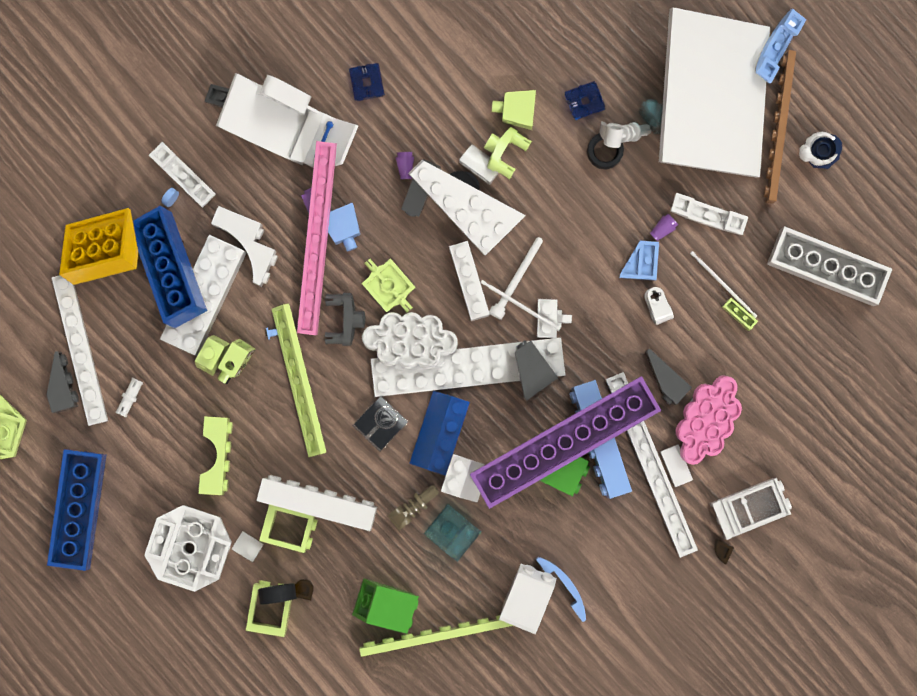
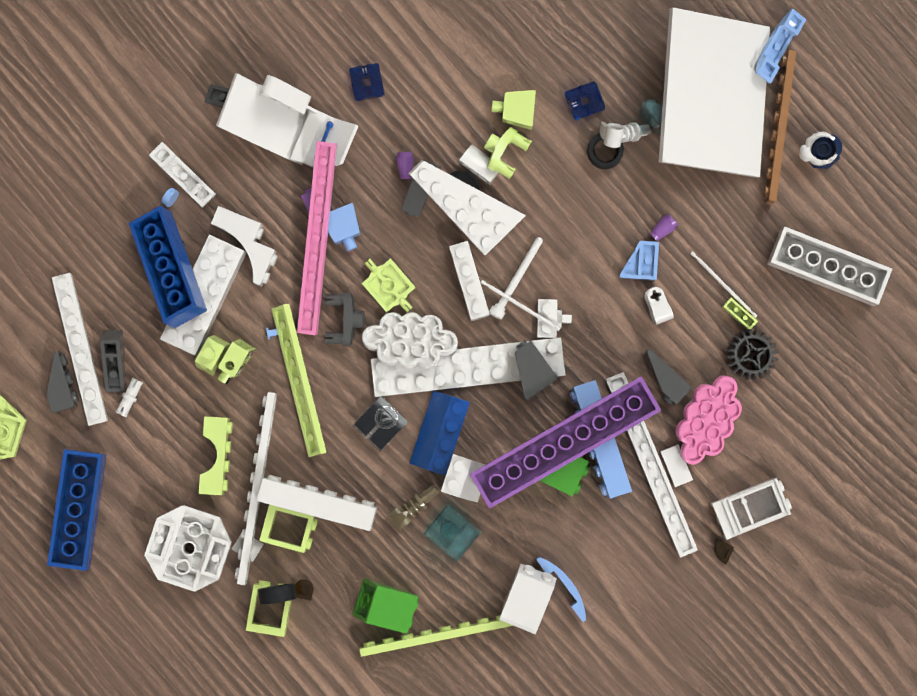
(99, 247): yellow slope -> none
(113, 360): none -> dark grey slope
(256, 478): none -> white plate
(708, 215): white slope -> none
(747, 347): none -> dark grey gear

